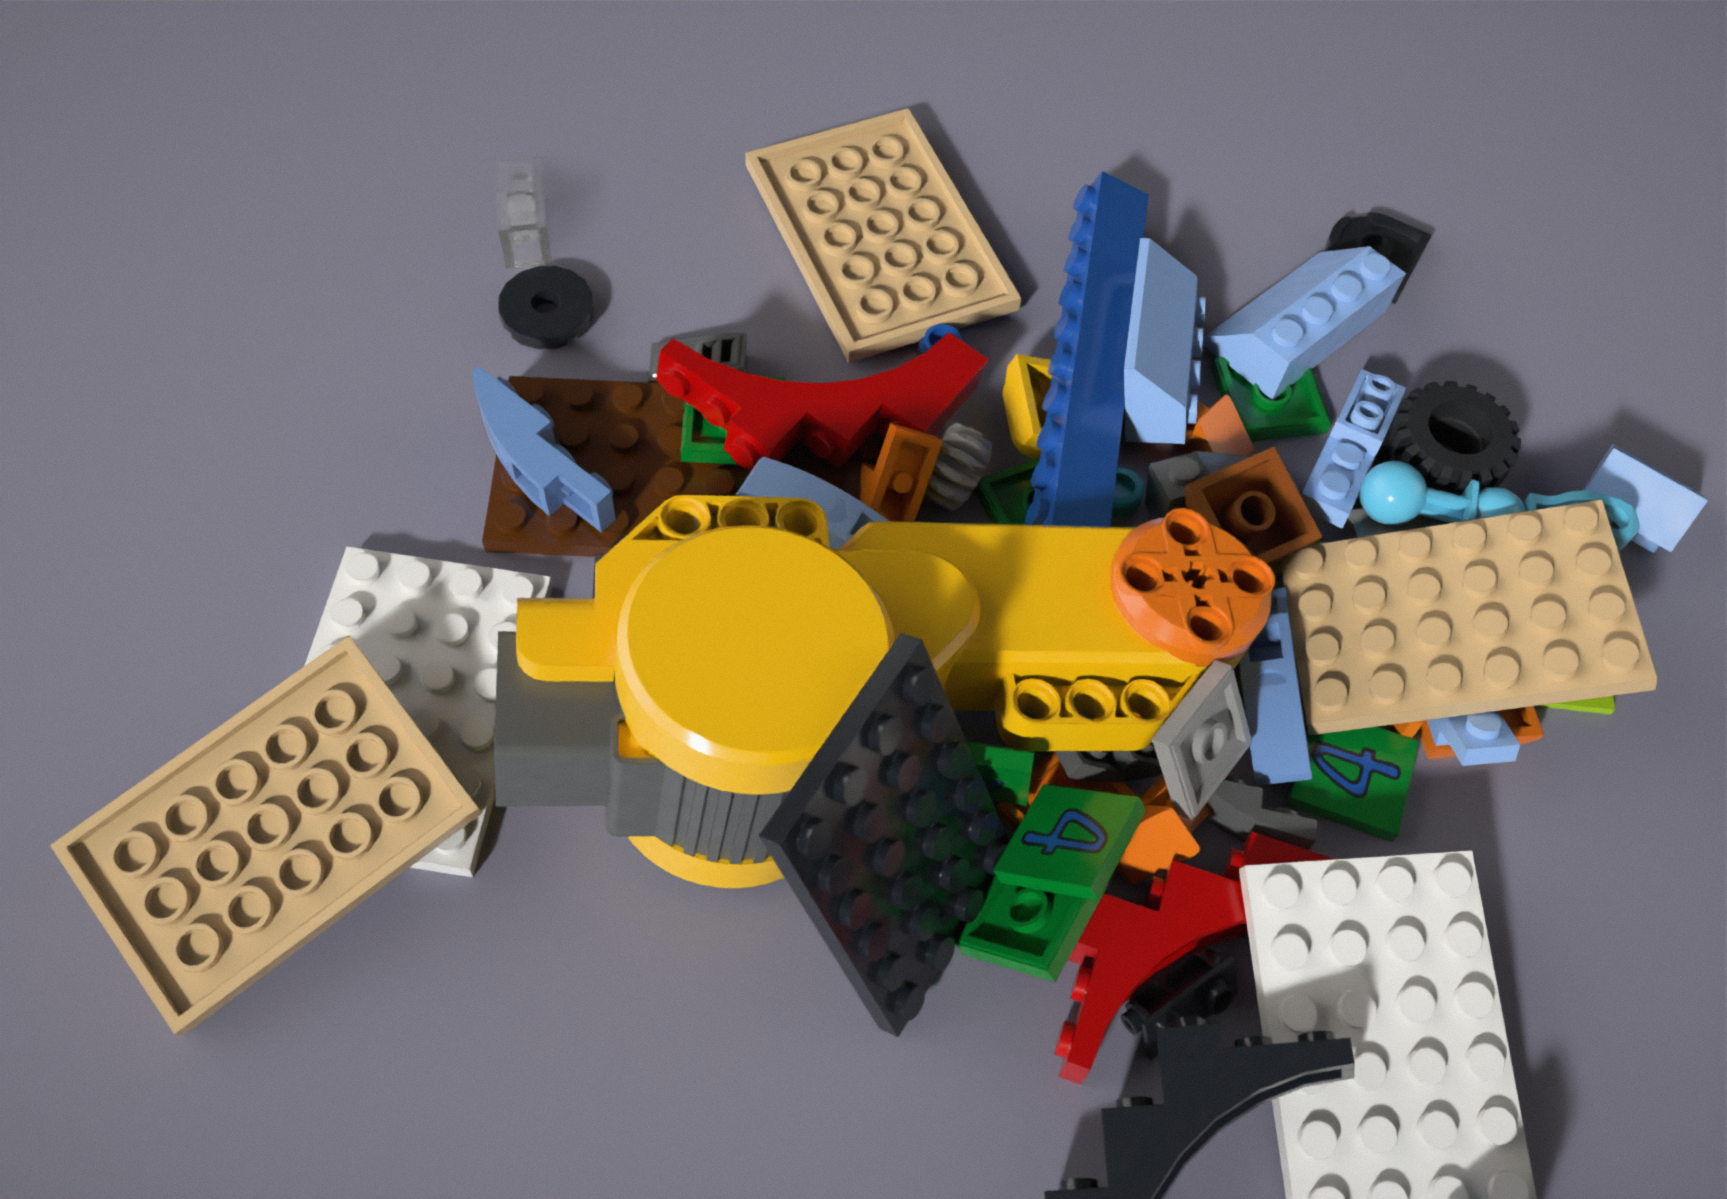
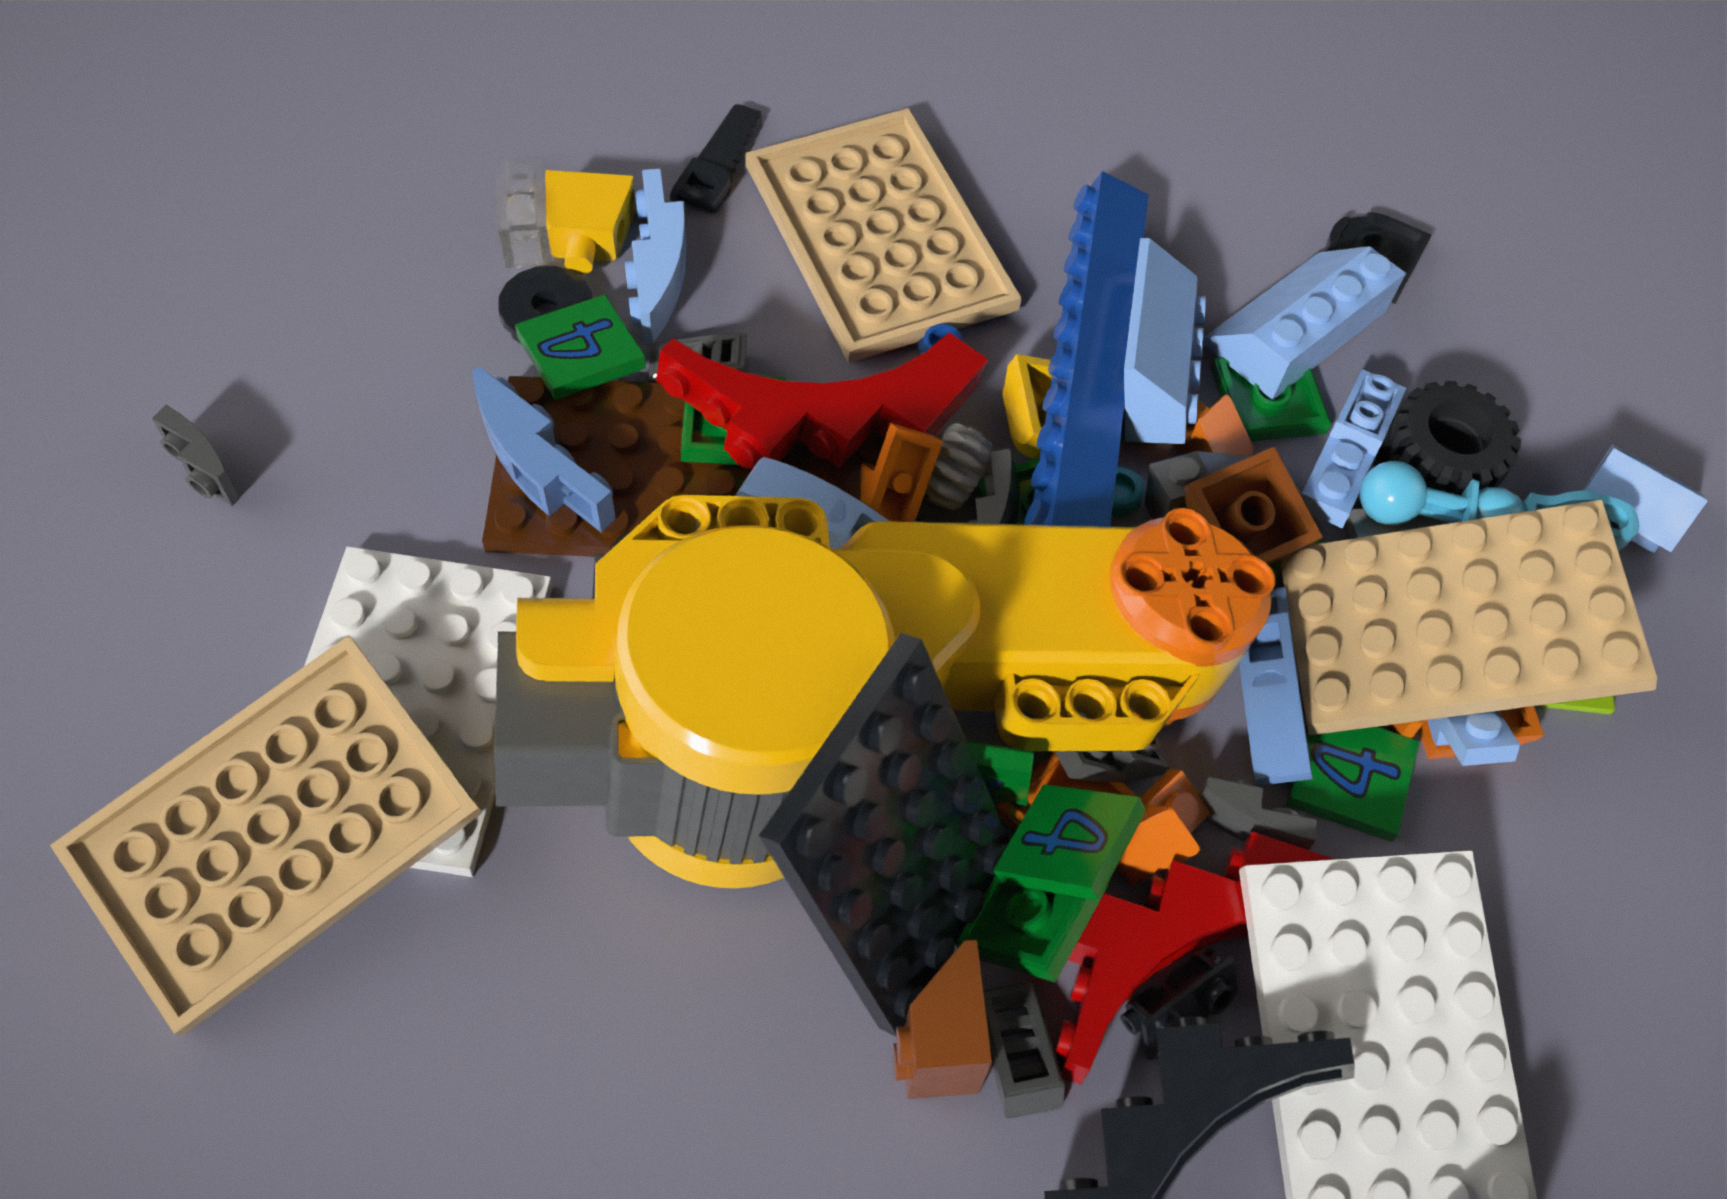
(197, 455): none -> dark grey slope
(580, 346): none -> green tile
(588, 216): none -> yellow torso
(658, 258): none -> light blue slope
(717, 161): none -> black piece
(946, 1032): none -> dark orange slope
(1002, 491): none -> dark grey slope
(1027, 1086): none -> dark grey slope
(1202, 740): light grey tile -> none

